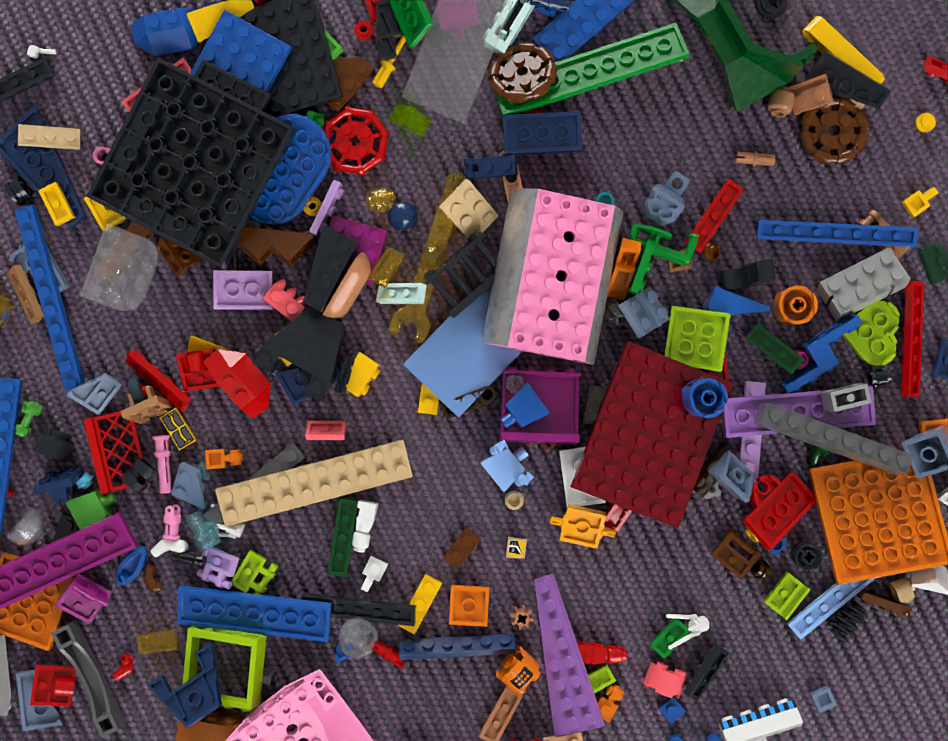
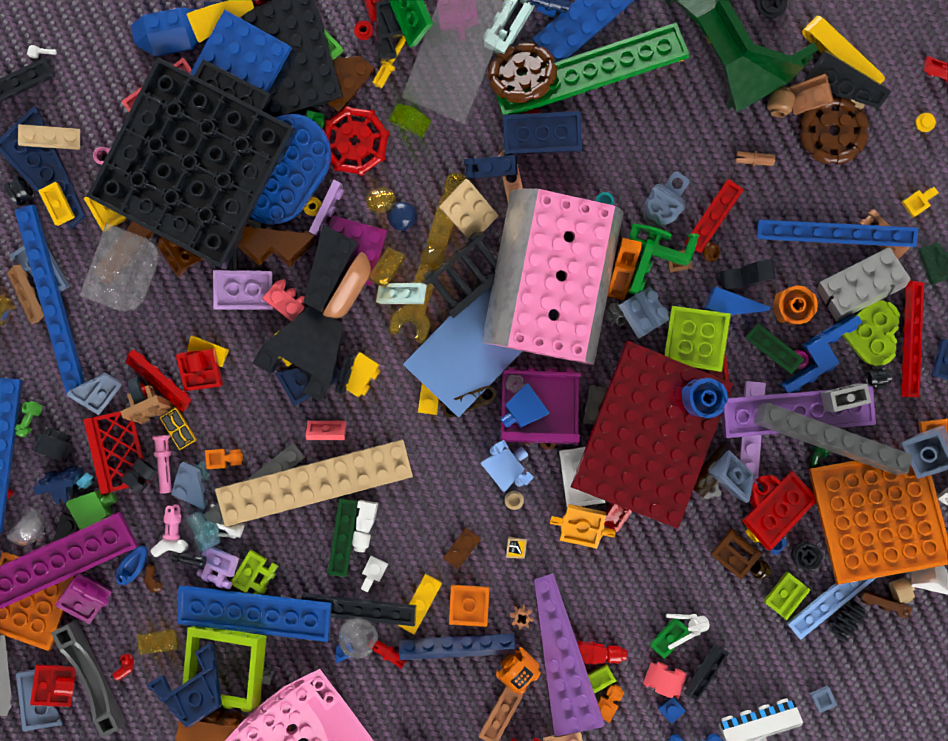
(240, 380): red wedge -> none

